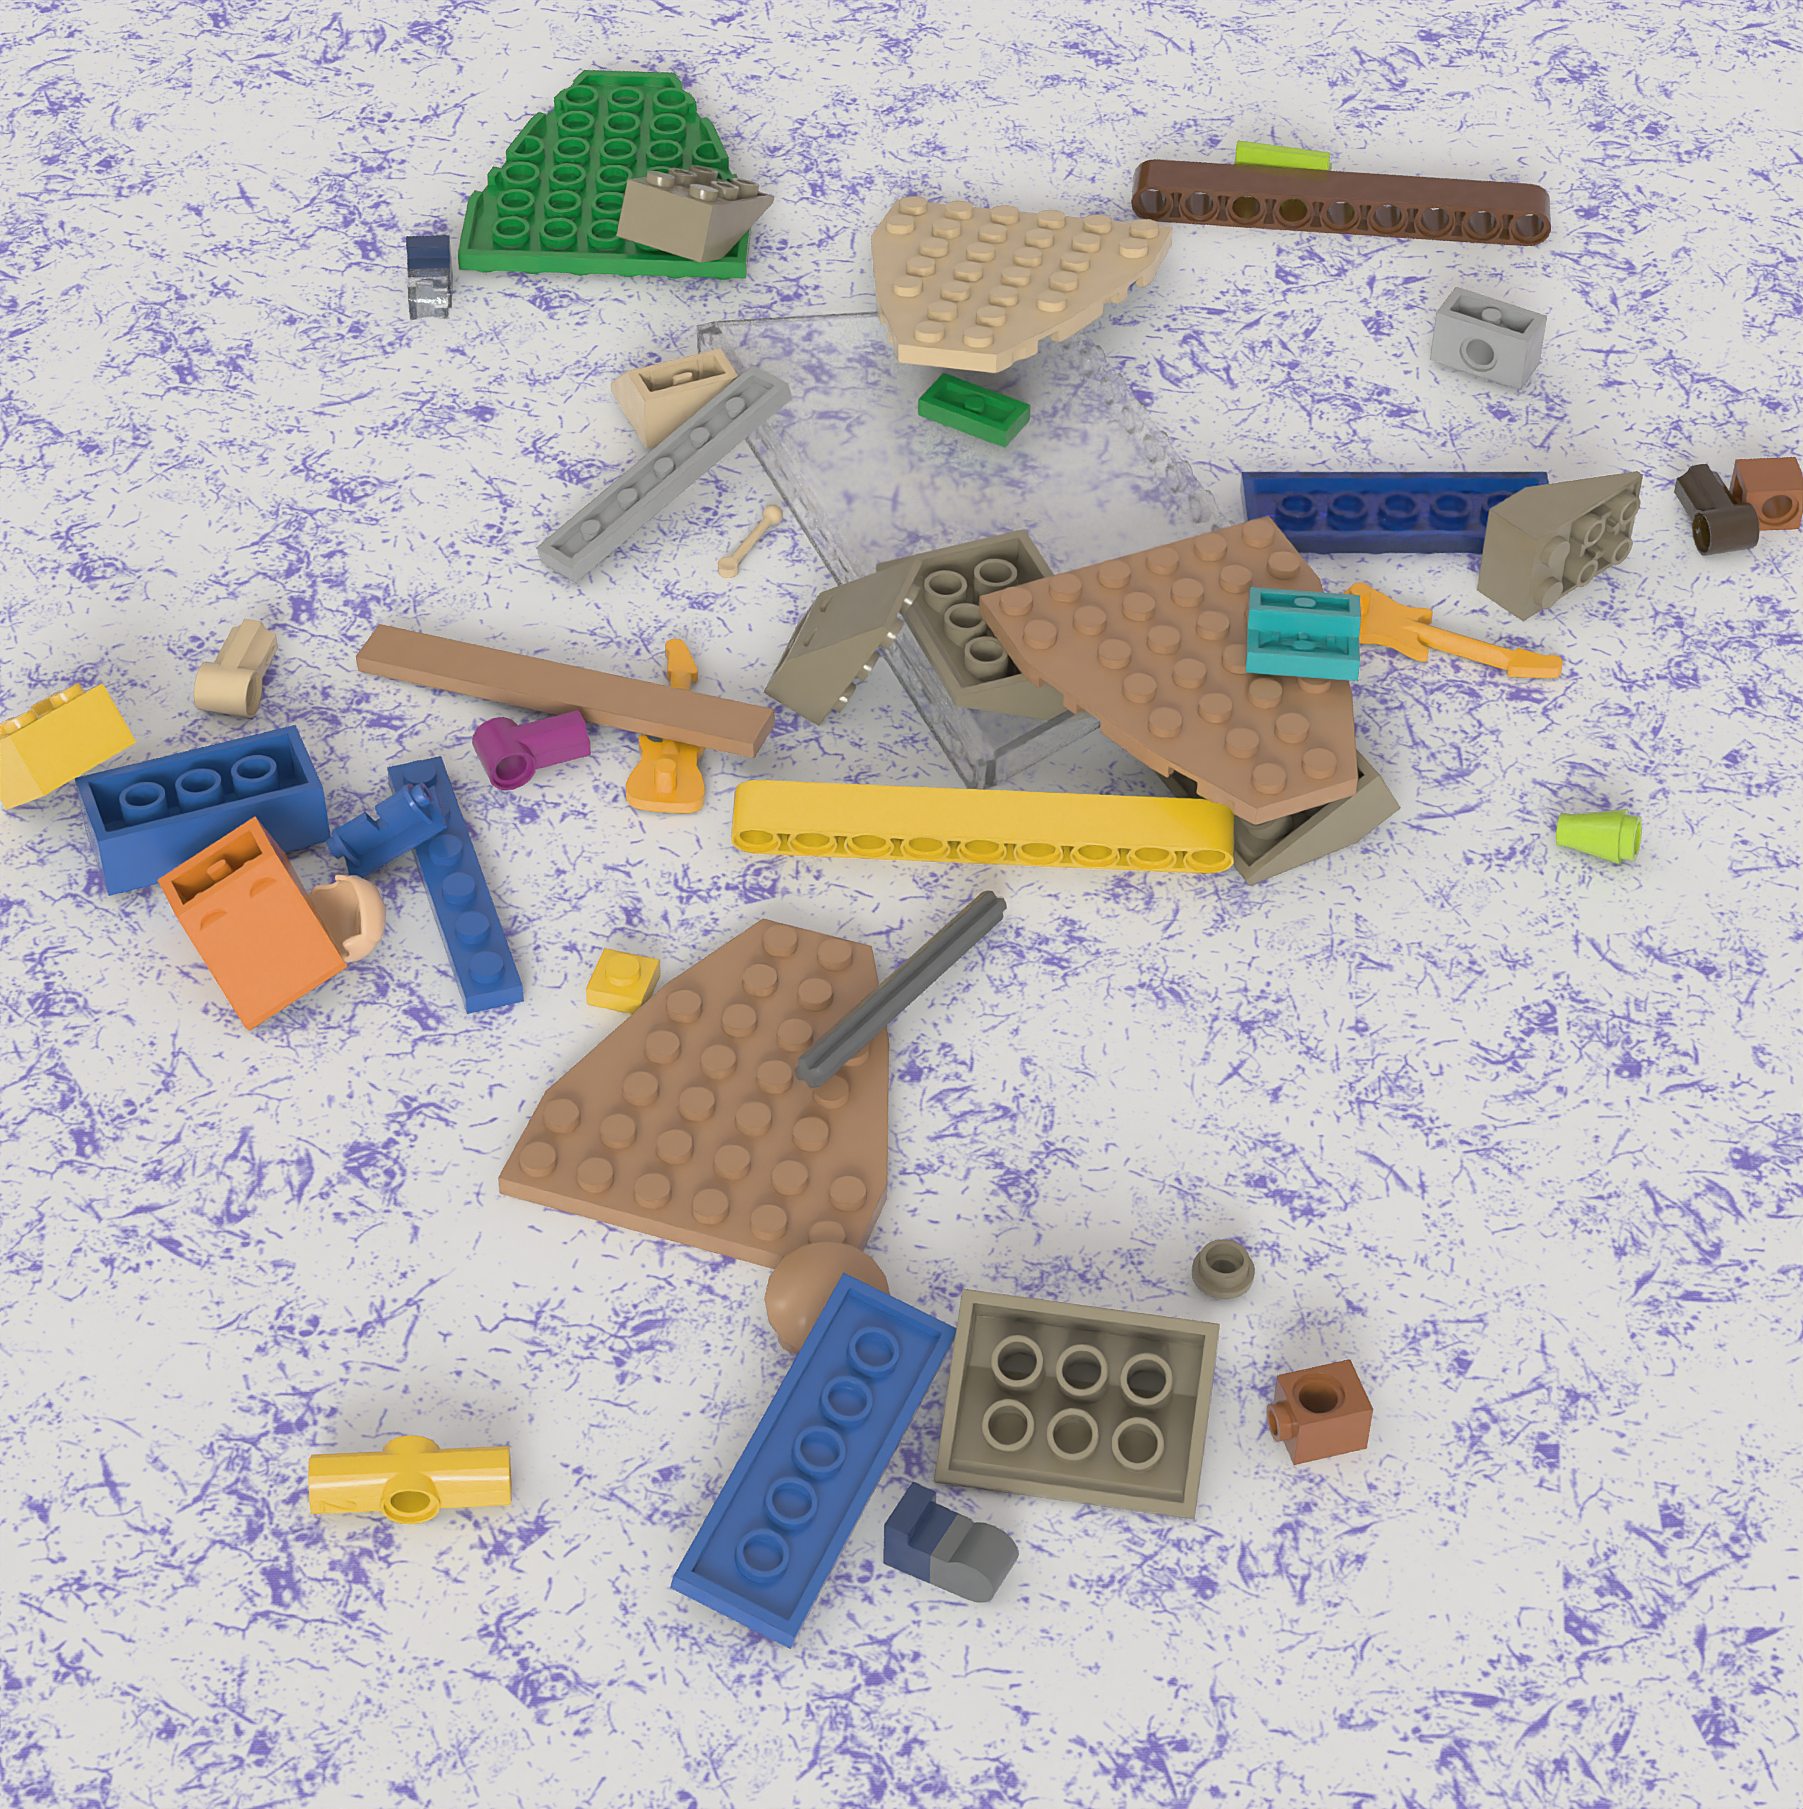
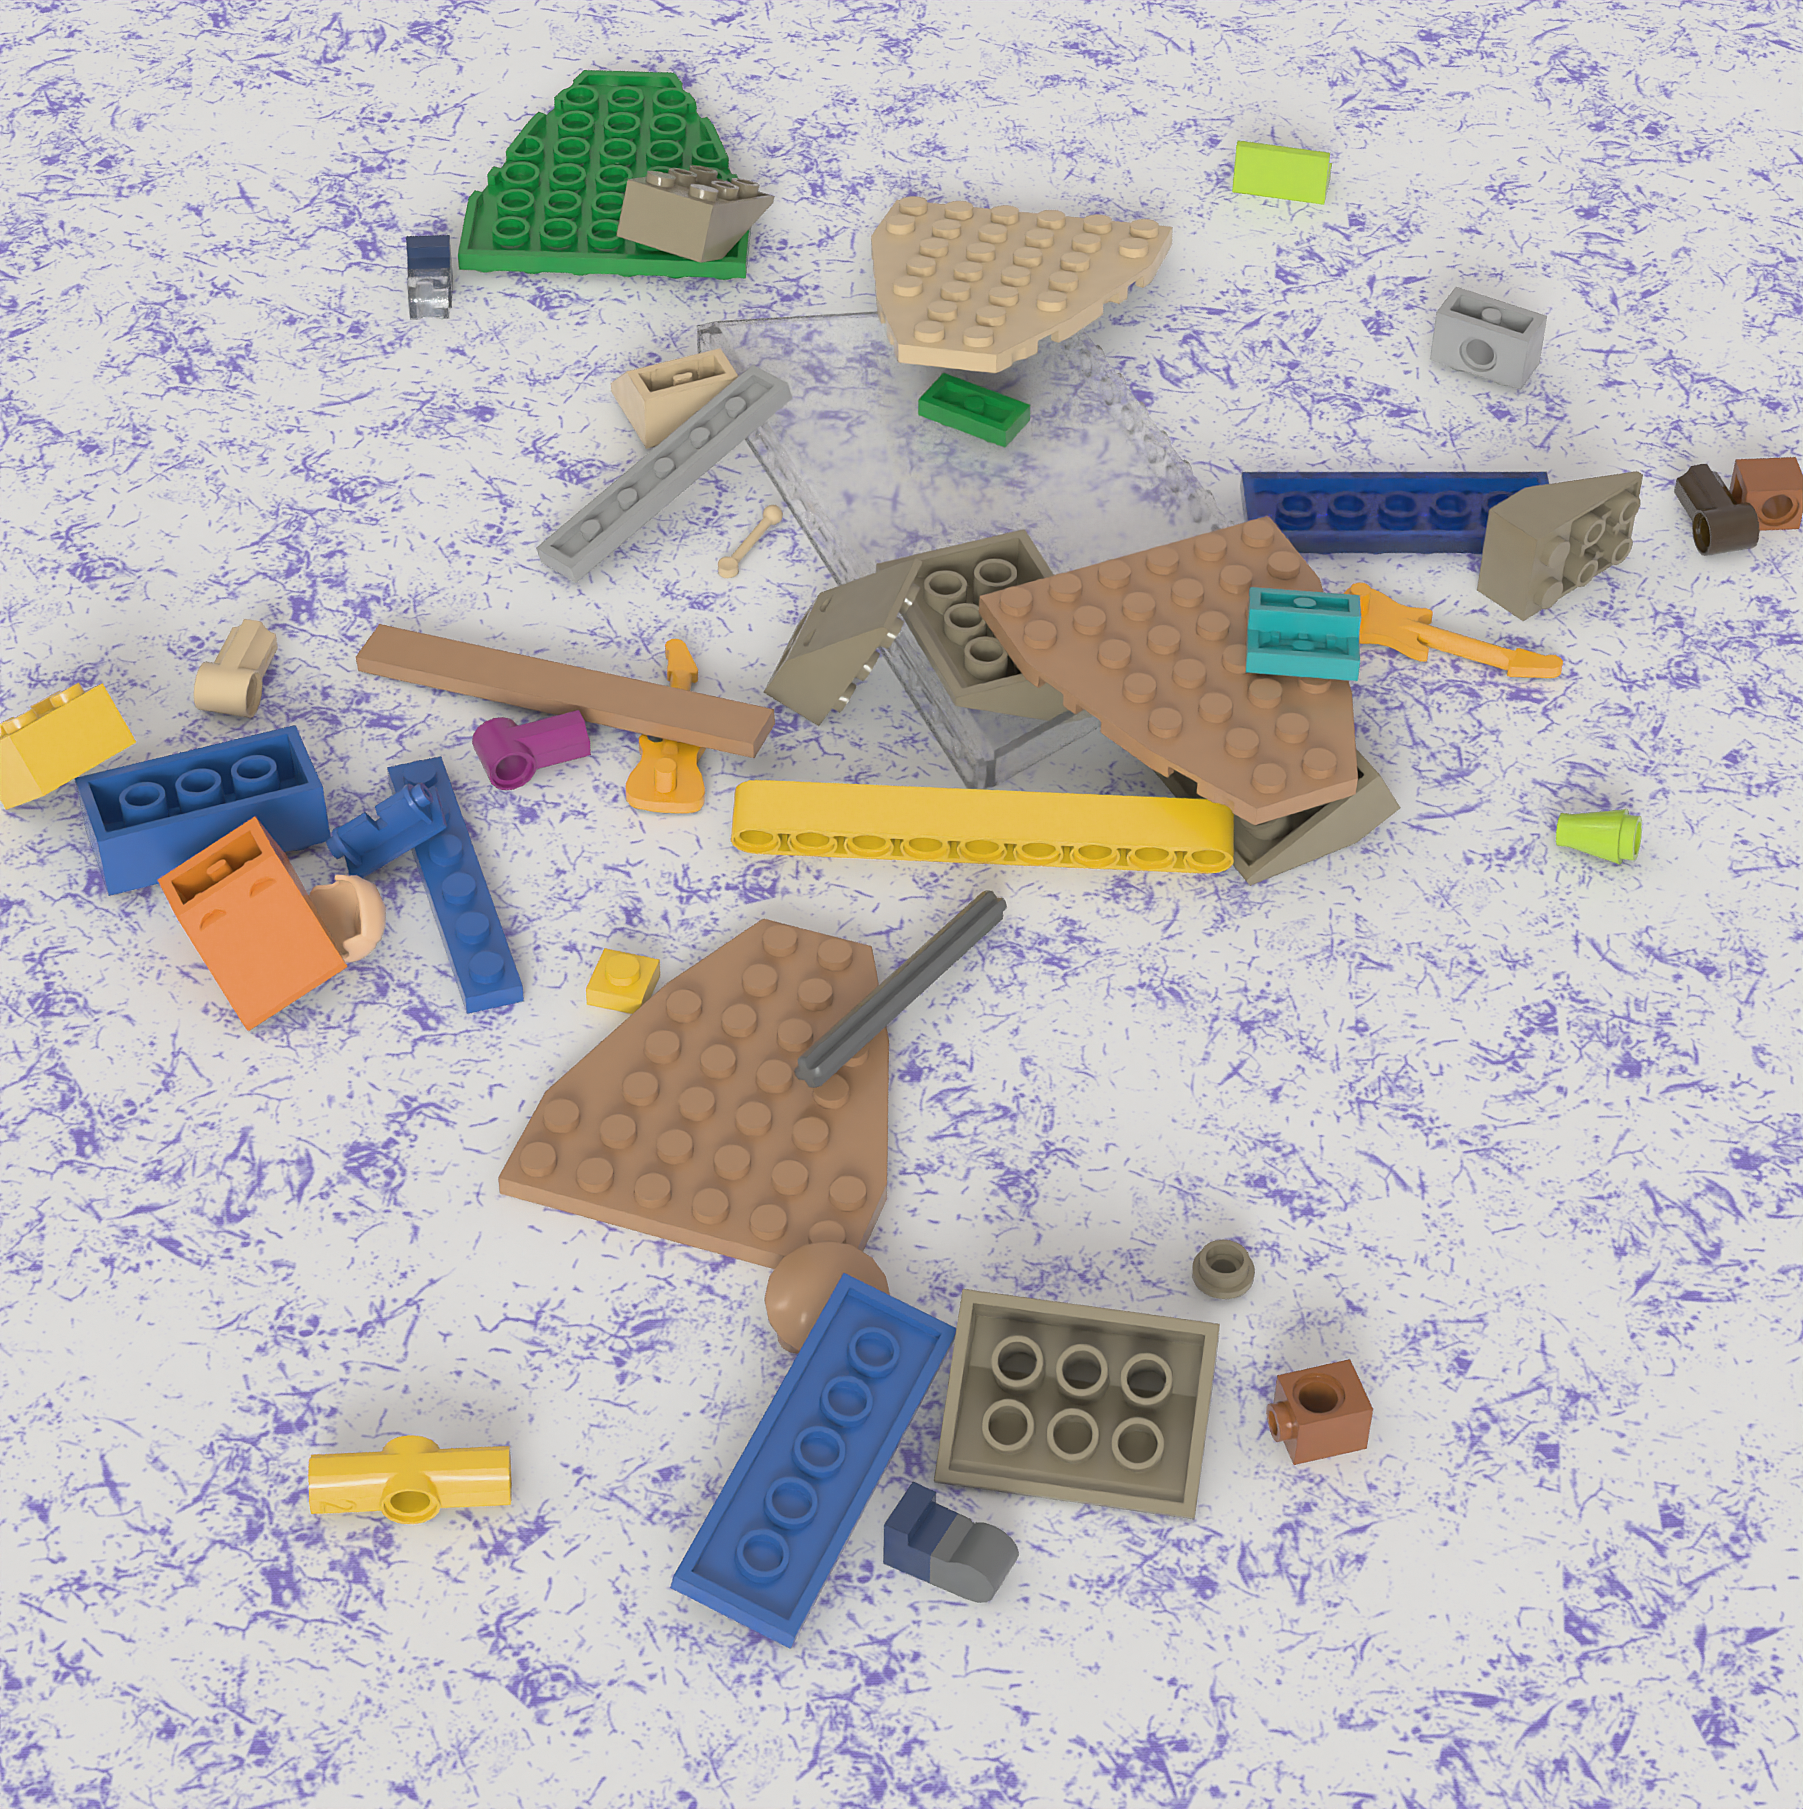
(1361, 213): reddish brown beam -> none

